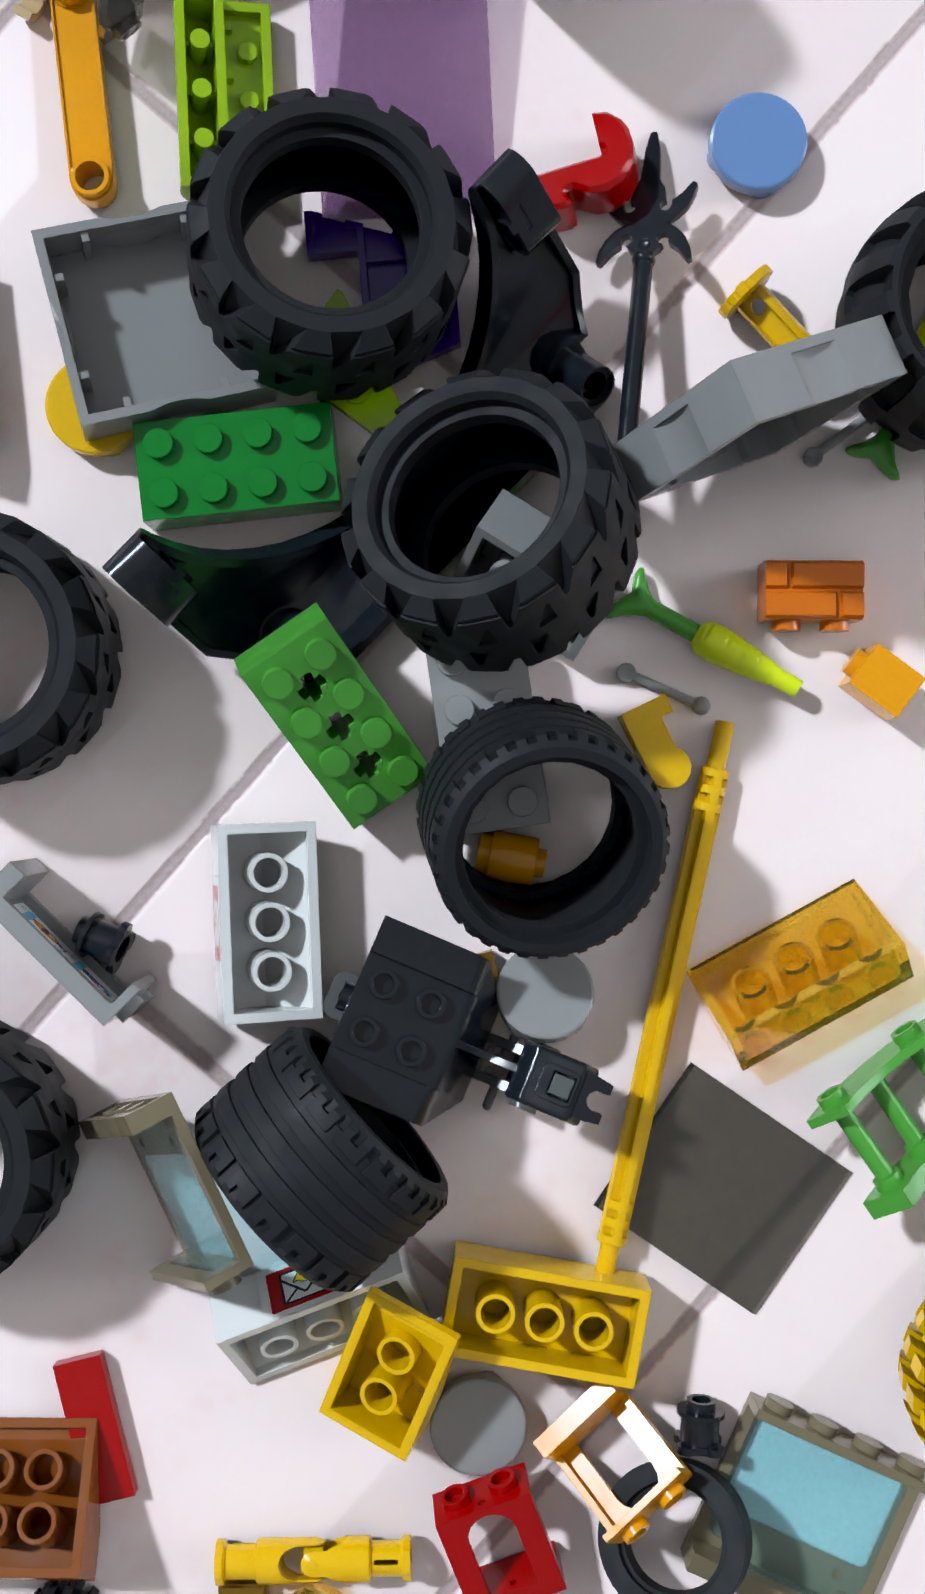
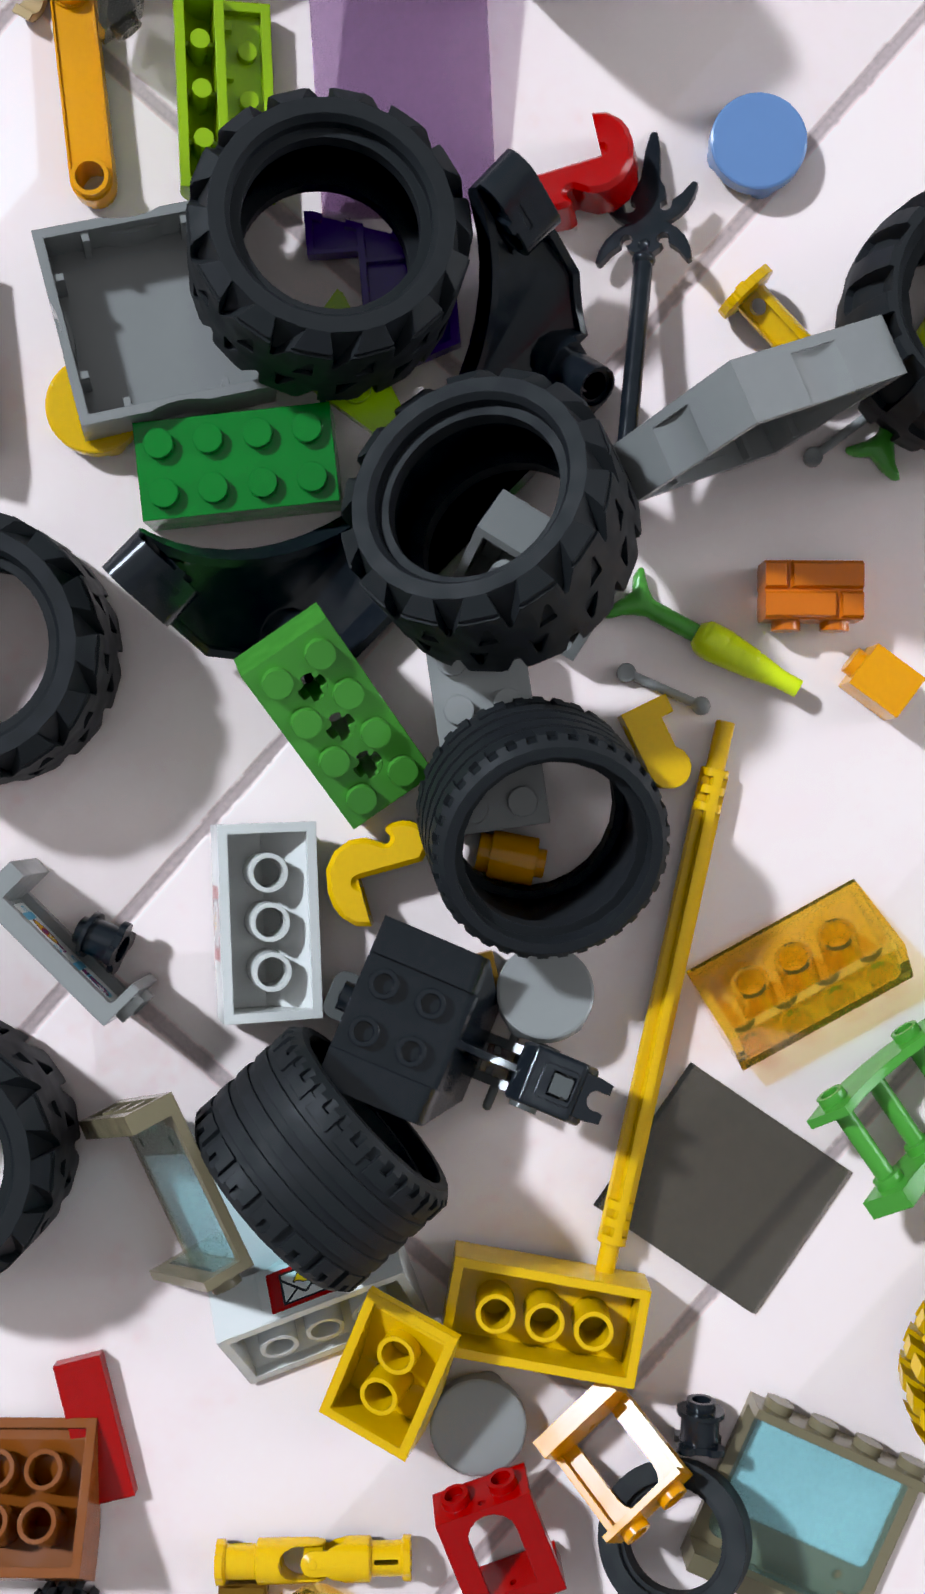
(365, 858): none -> yellow animal

